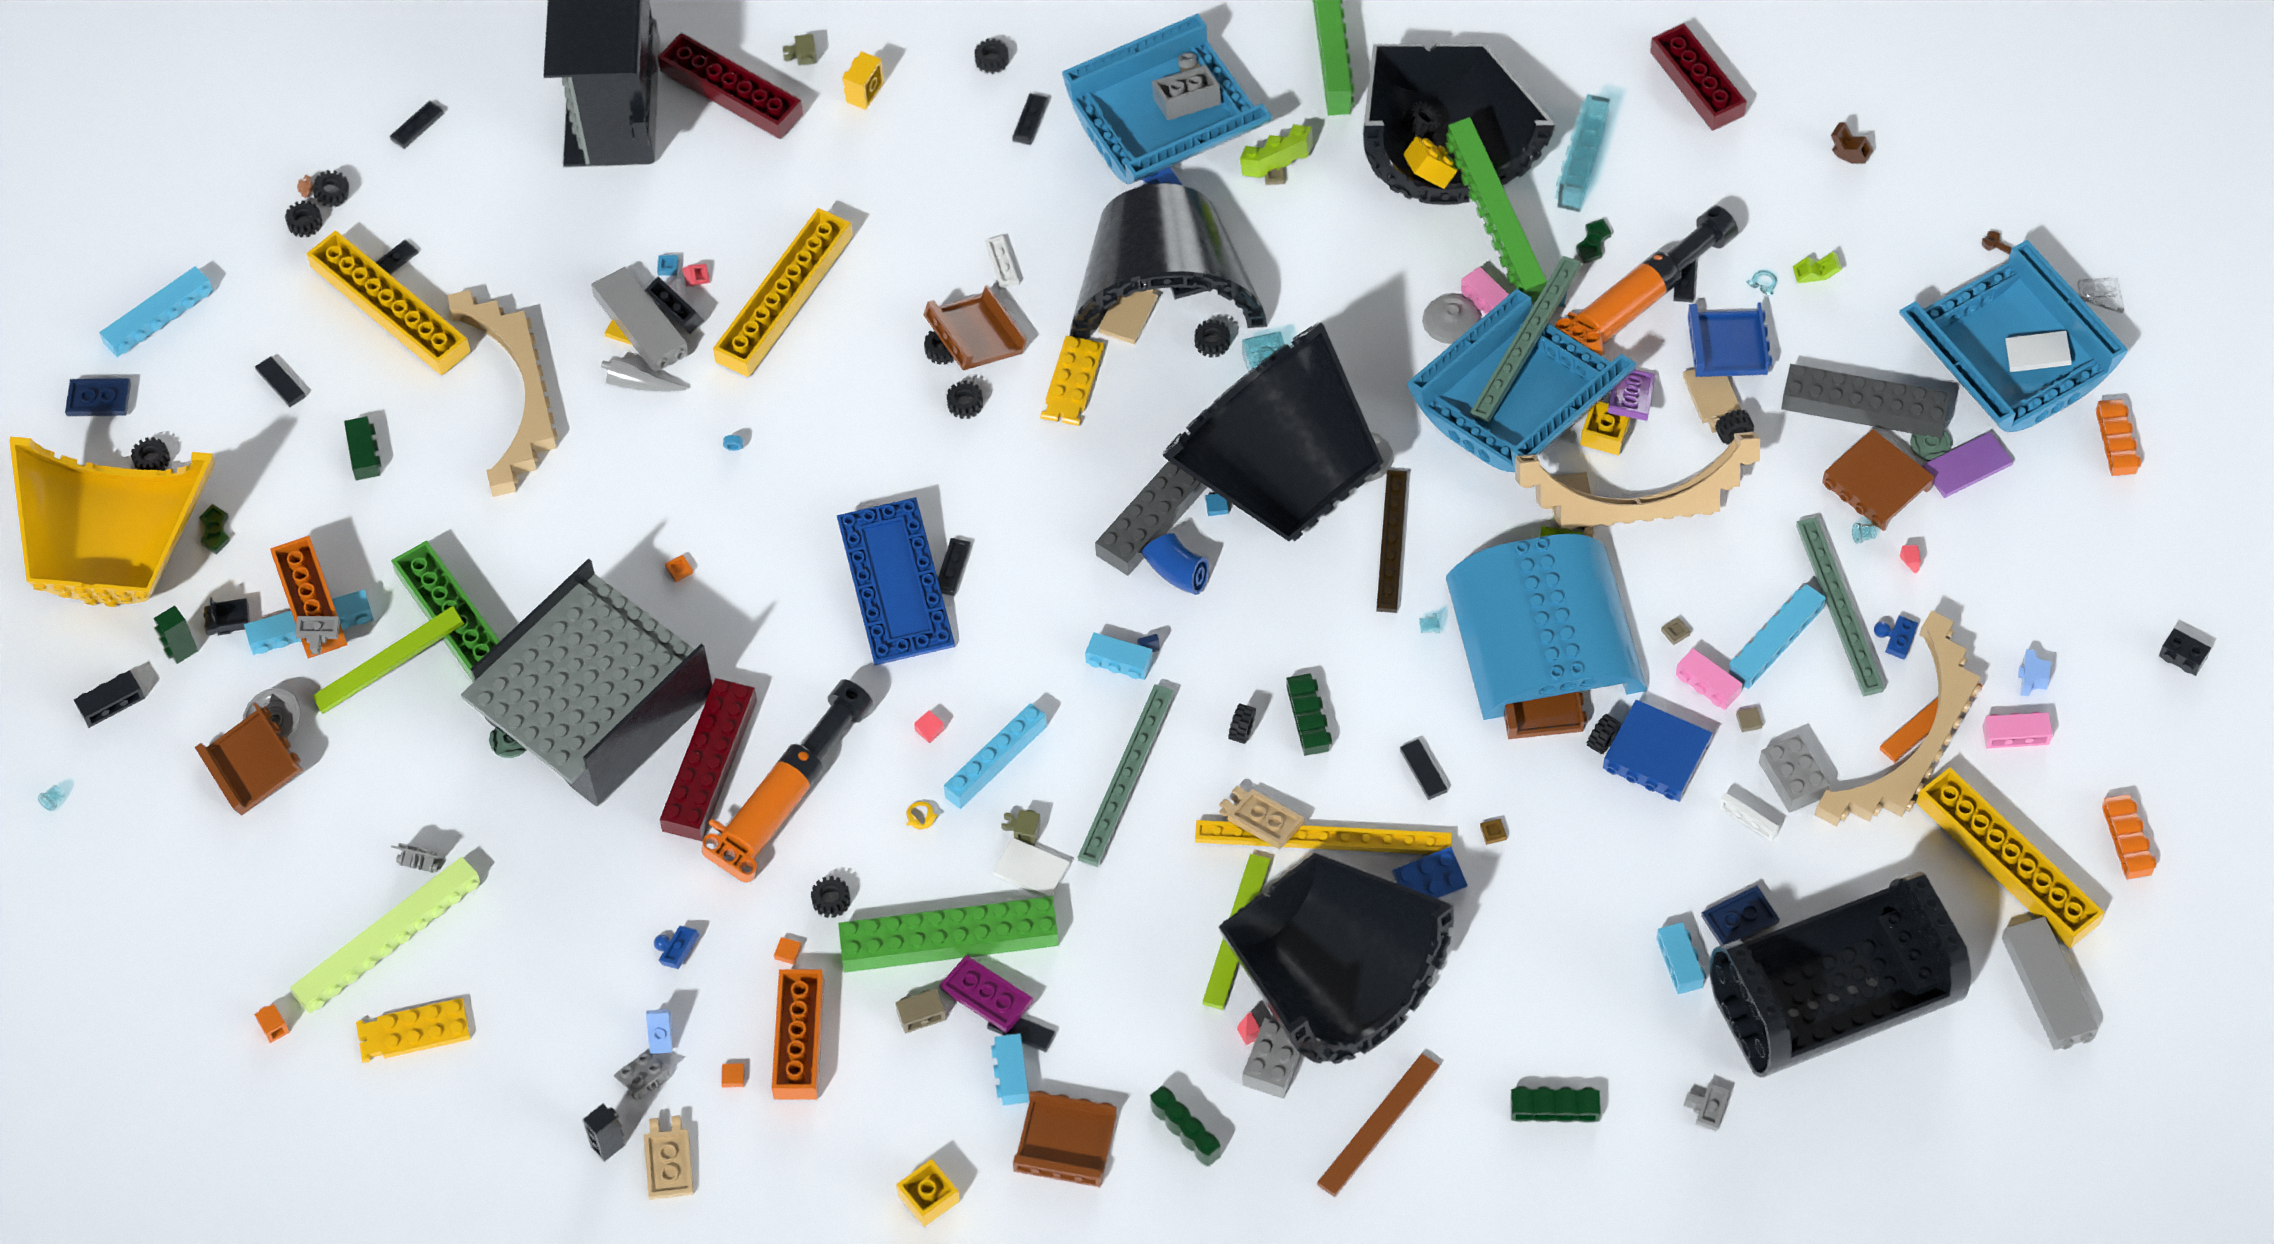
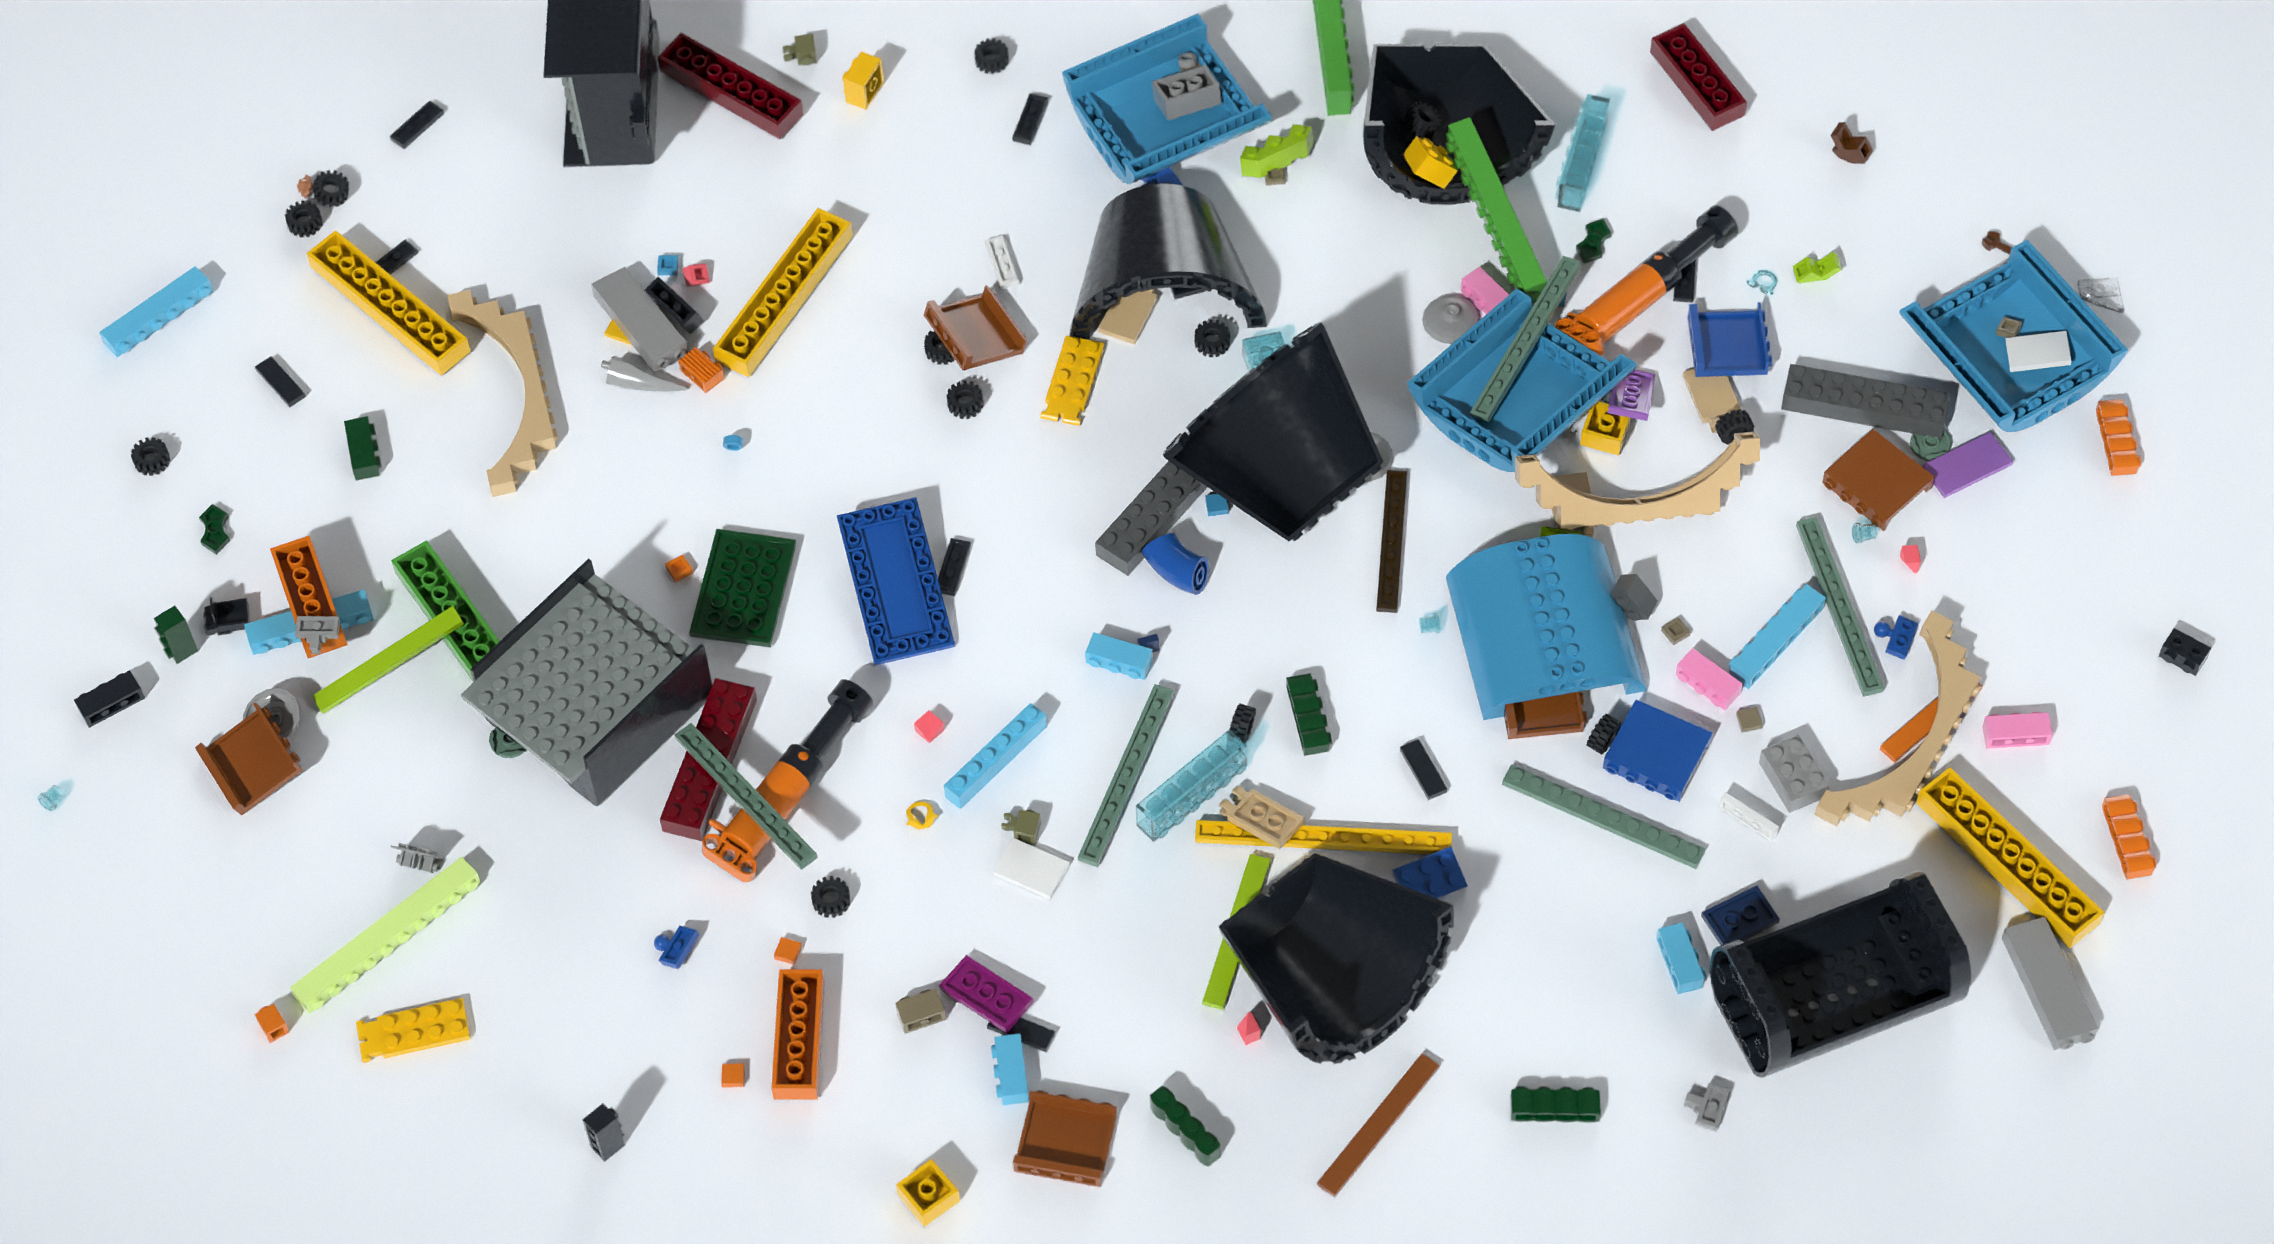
(97, 527): yellow cone -> none
(98, 397): dark blue plate -> none
(643, 1072): light grey hinge -> none
(659, 1031): light blue brick -> none
(668, 1160): tan tile -> none
(701, 369): none -> orange brick
(743, 588): none -> dark green plate
(746, 796): none -> sand green plate
(948, 934): bright green brick -> none
(1191, 786): none -> clear light blue brick
(1271, 1061): light grey brick -> none
(1493, 831): pearl gold tile -> none
(1603, 816): none -> sand green plate
(1634, 597): none -> dark grey brick
(2008, 328): none -> dark tan tile
(2034, 673): light blue brick -> none

